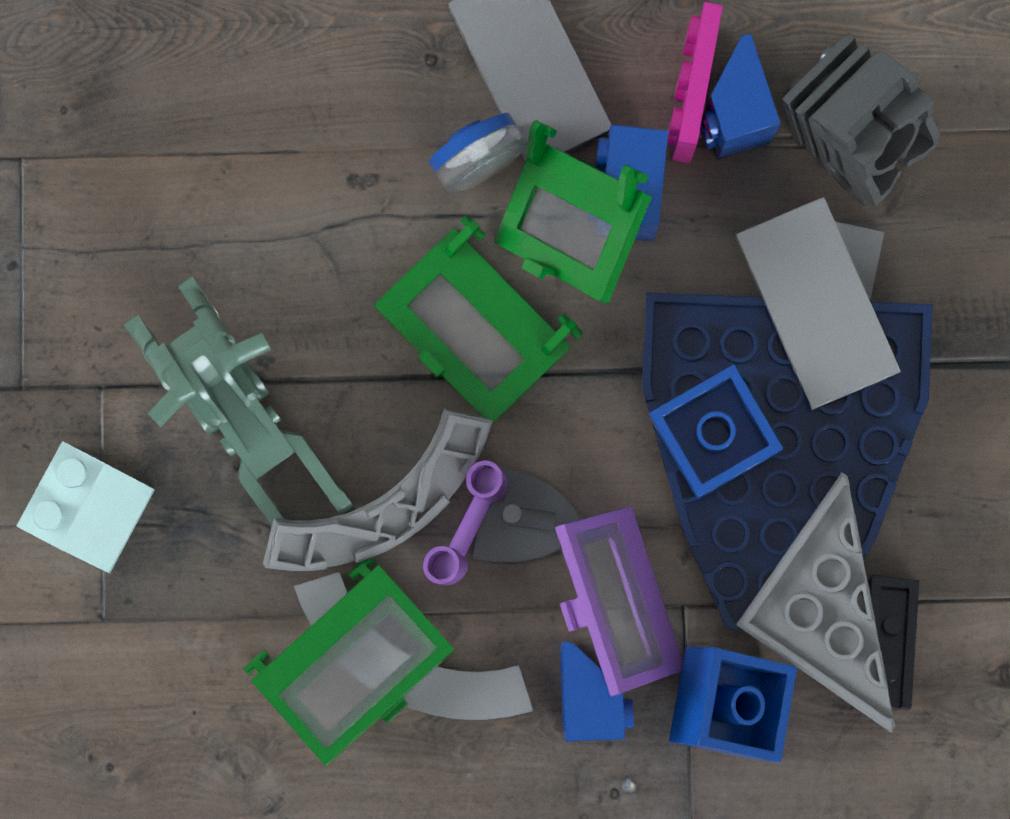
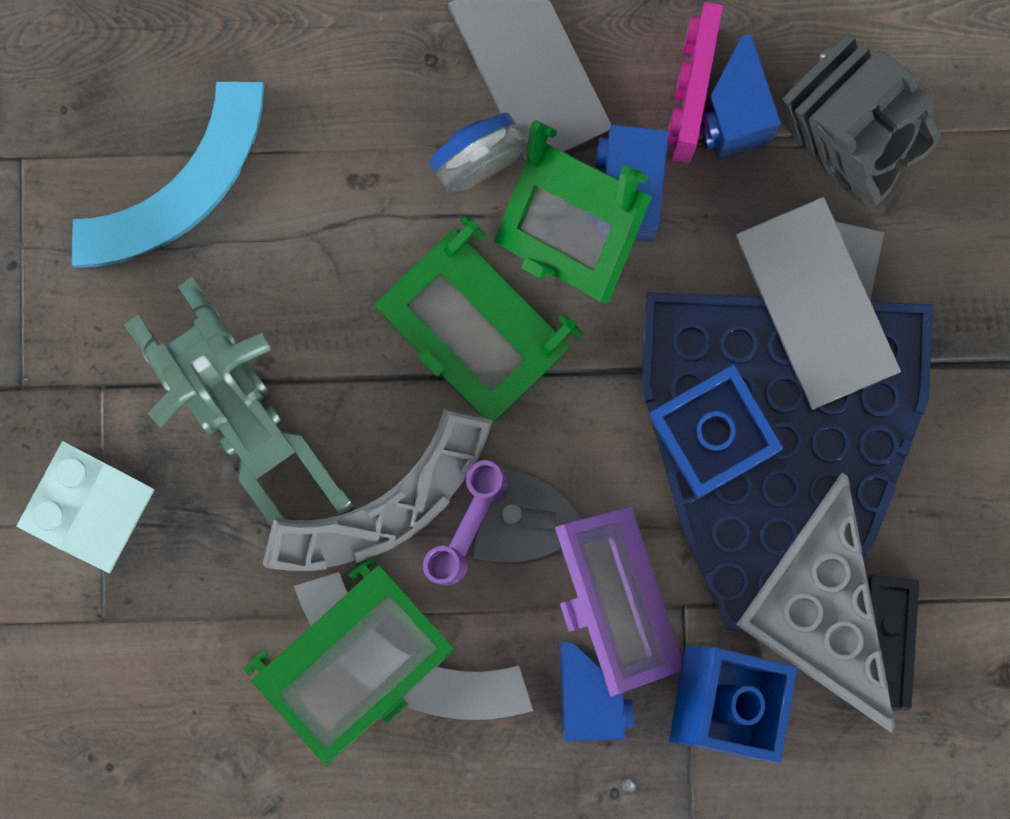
(188, 196): none -> medium azure tile

